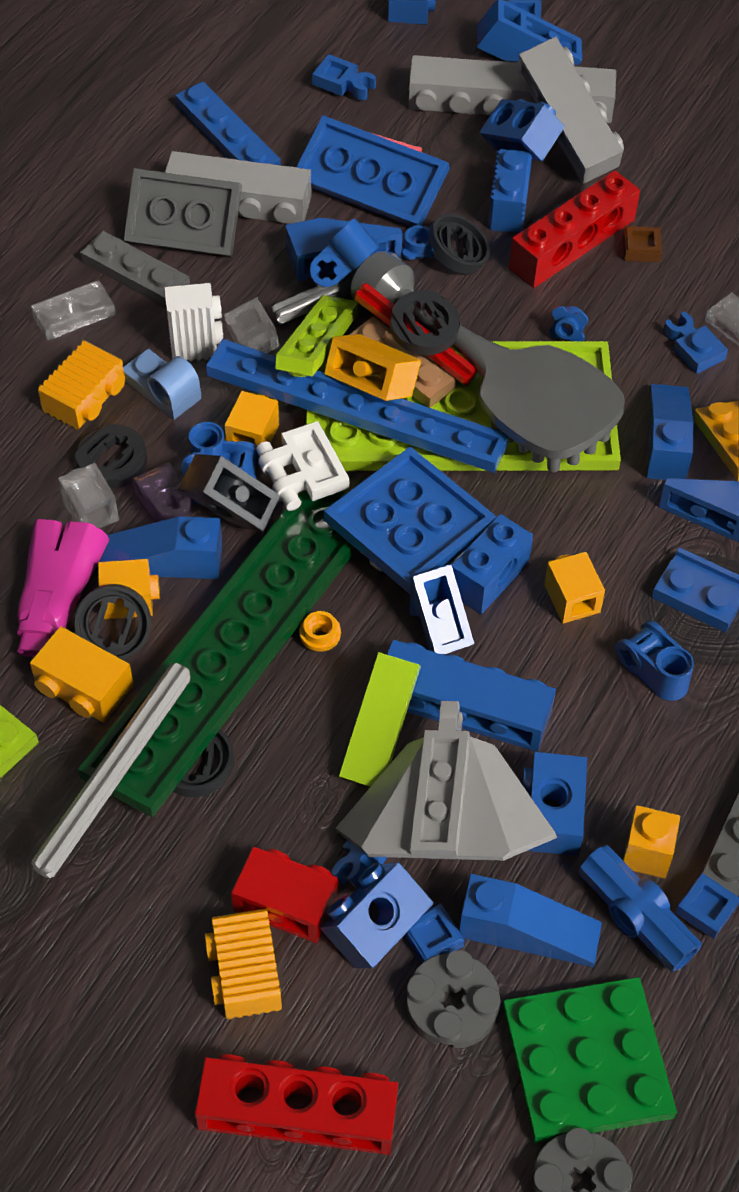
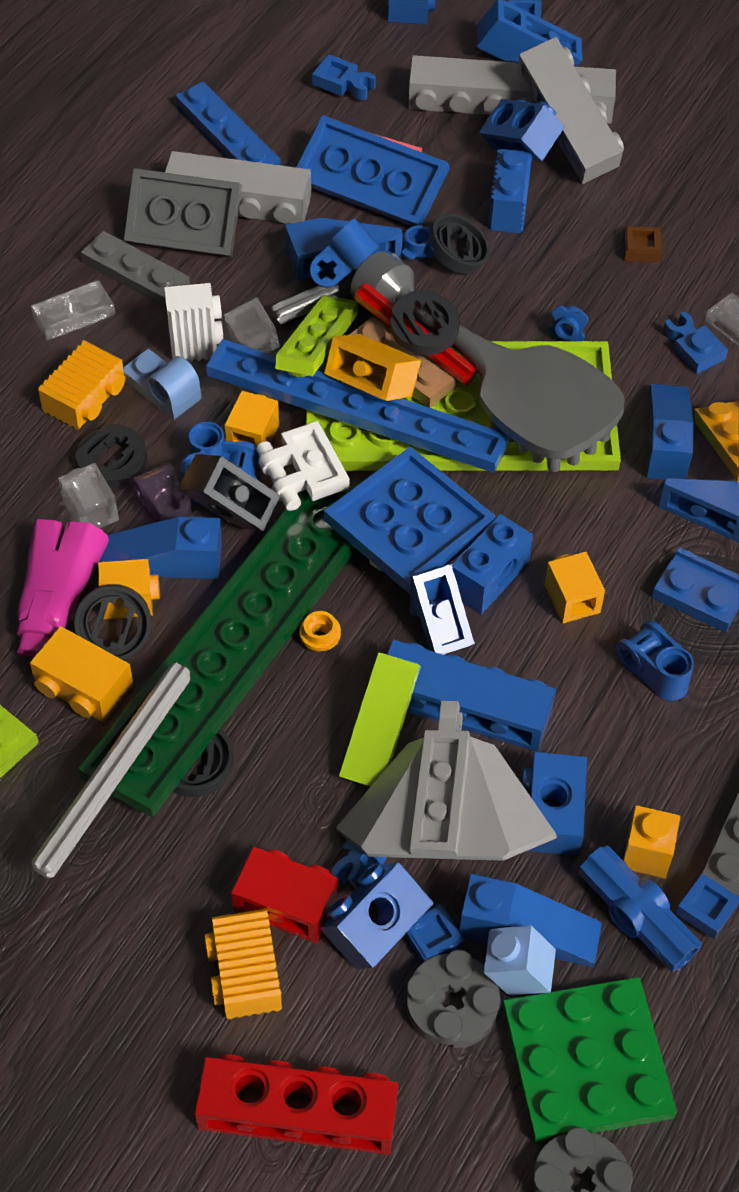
(520, 960): none -> light blue brick
(573, 229): red brick -> none

